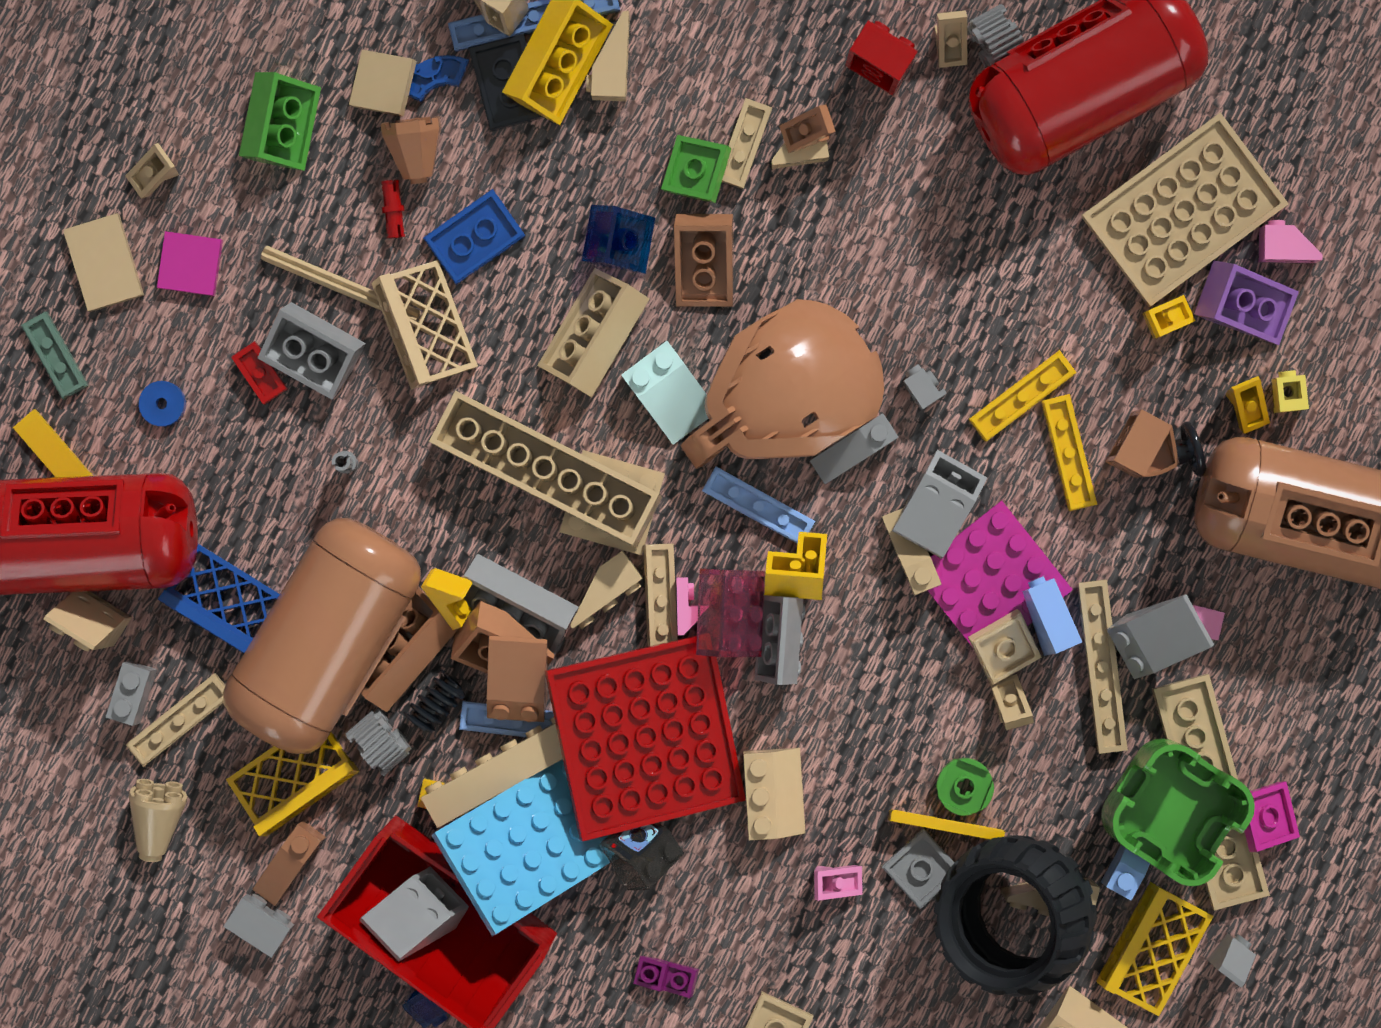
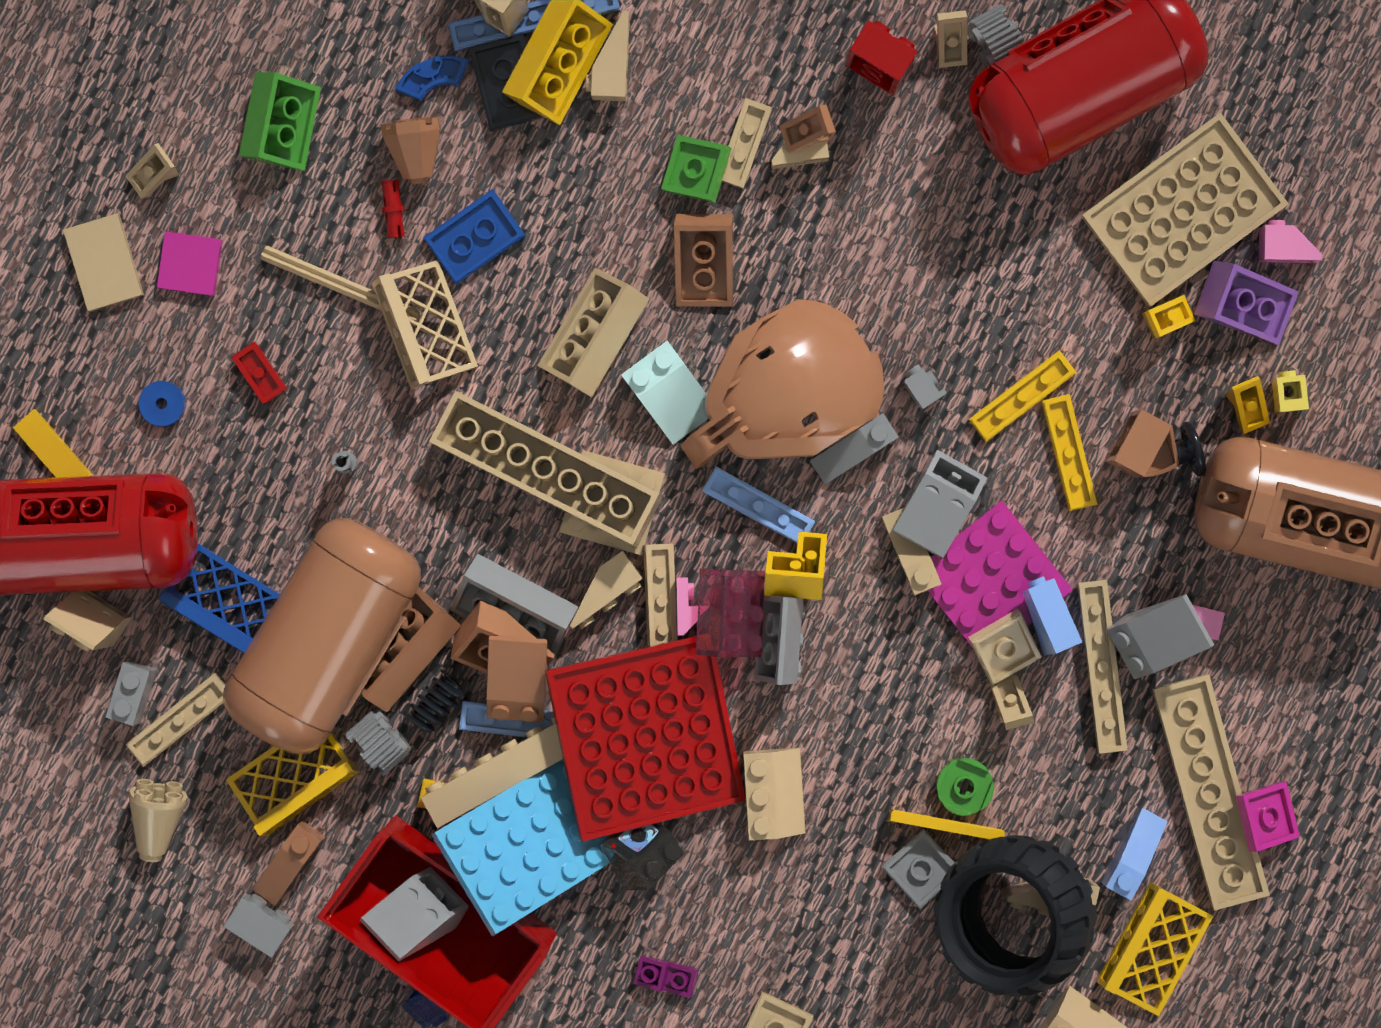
(54, 355): sand green tile -> none
(311, 350): light grey slope -> none
(382, 83): tan tile -> none
(448, 595): yellow slope -> none
(618, 238): clear blue slope -> none
(837, 882): bright pink slope -> none
(1176, 810): bright green piece -> none
(1233, 958): light grey slope -> none

